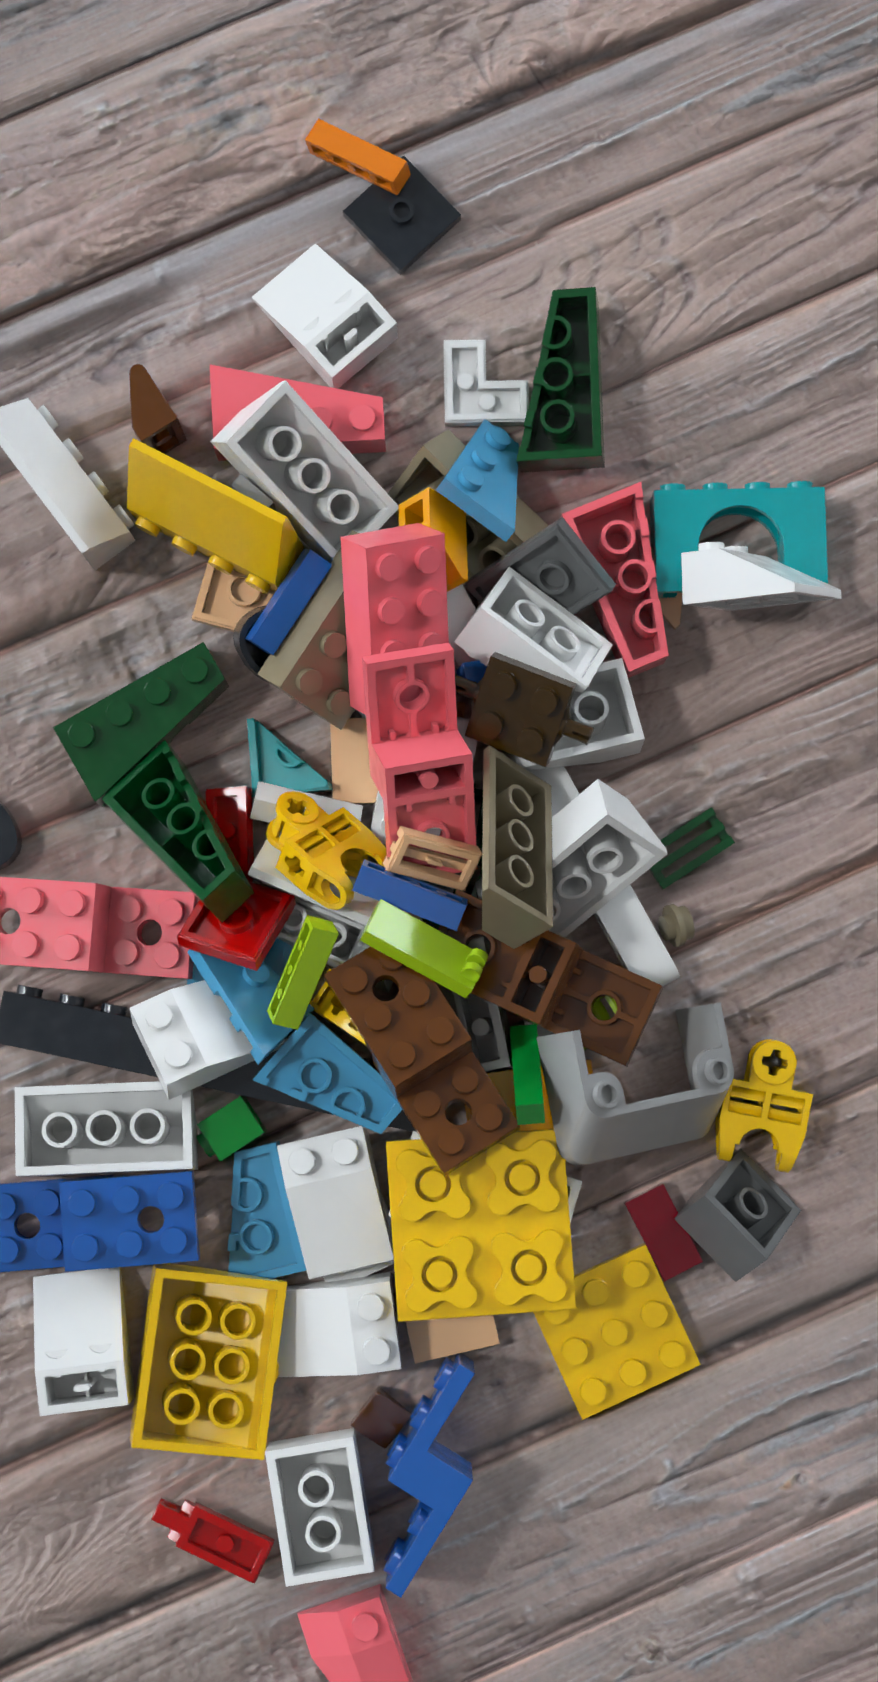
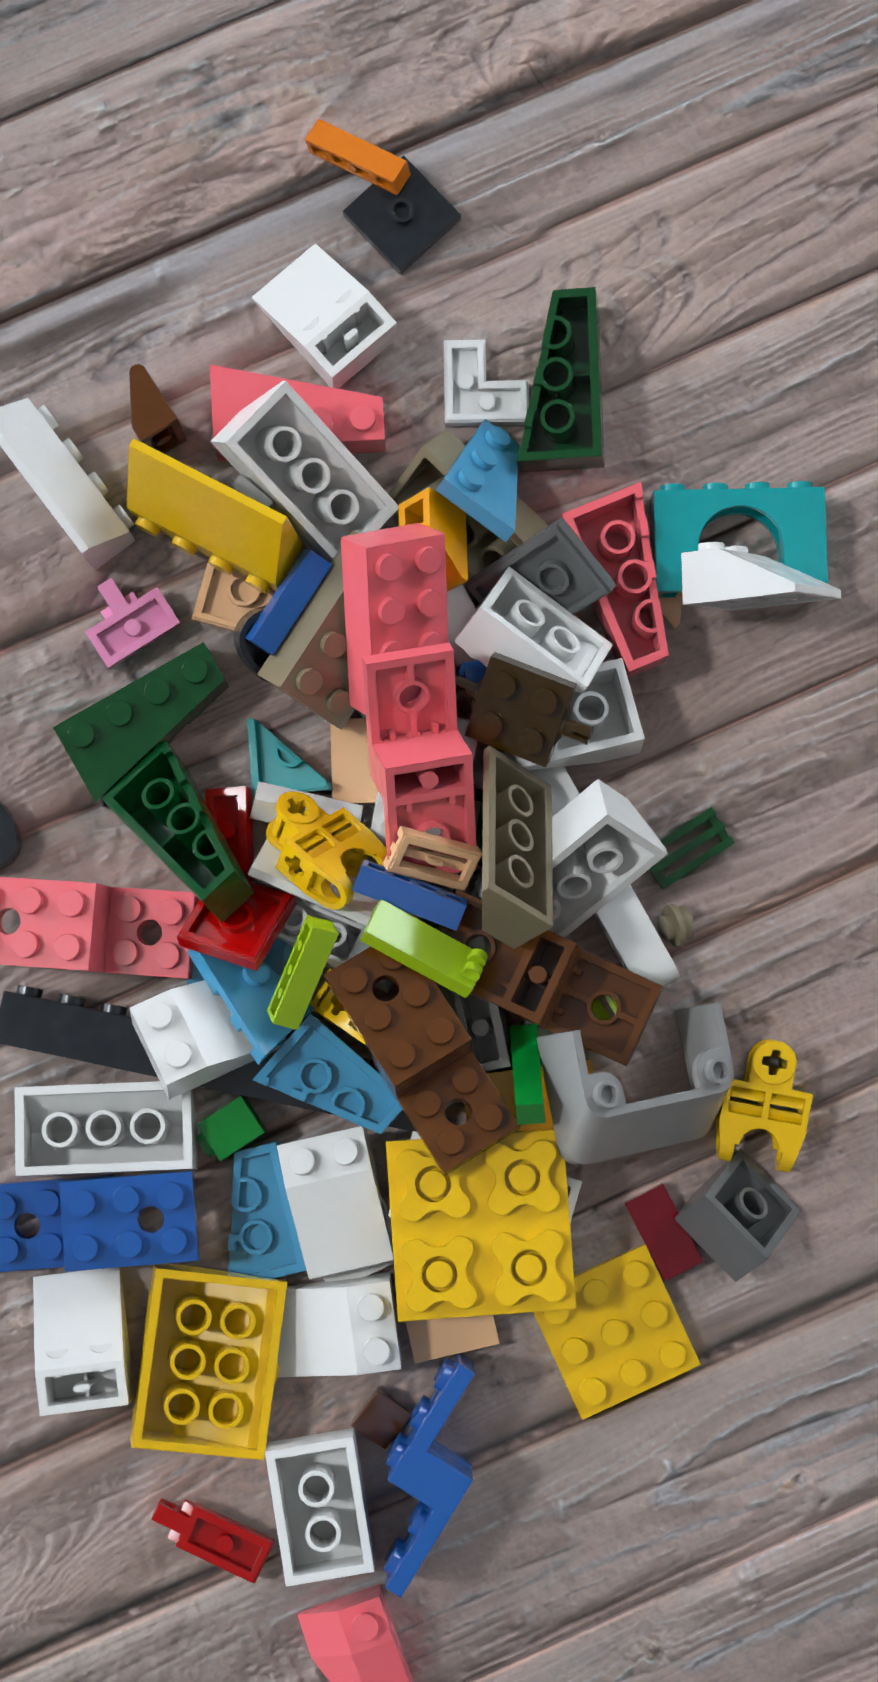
(130, 623): none -> bright pink hinge

